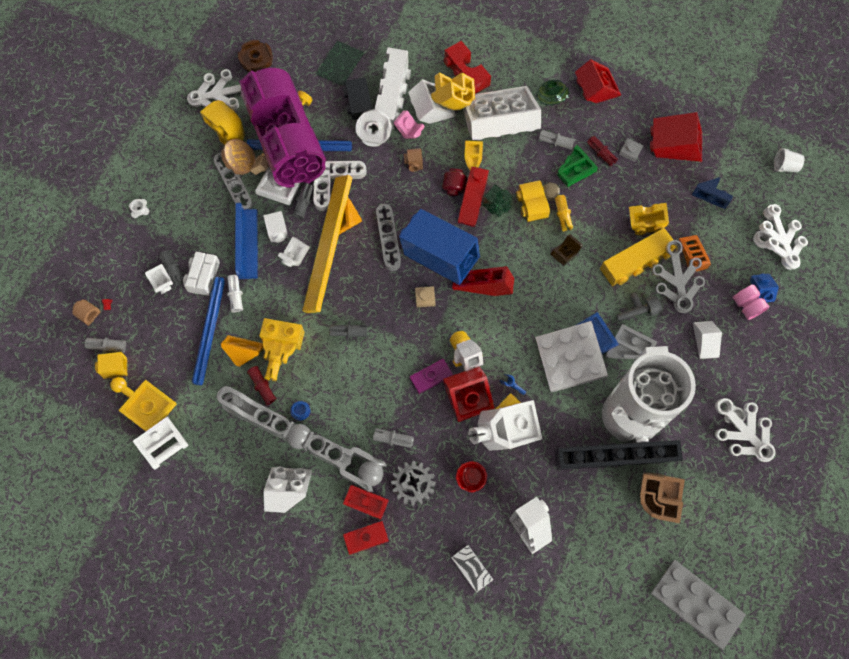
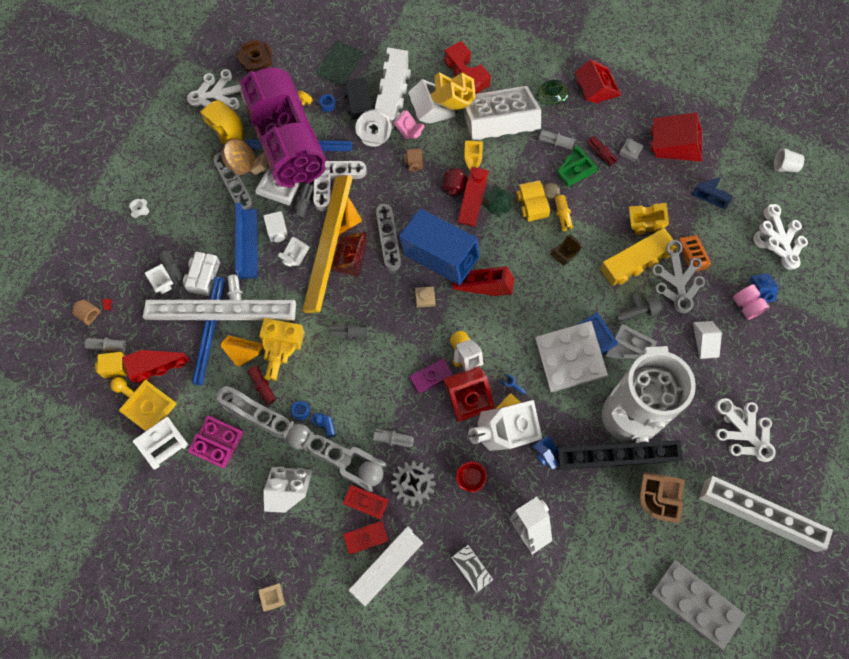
(147, 363): none -> red slope
(216, 441): none -> dark pink slope
(219, 309): none -> white tile
(271, 597): none -> tan plate
(325, 422): none -> blue arm
(327, 102): none -> blue tile
(350, 254): none -> clear red slope
(386, 566): none -> white fence
(545, 450): none -> blue bracket
(766, 514): none -> white brick

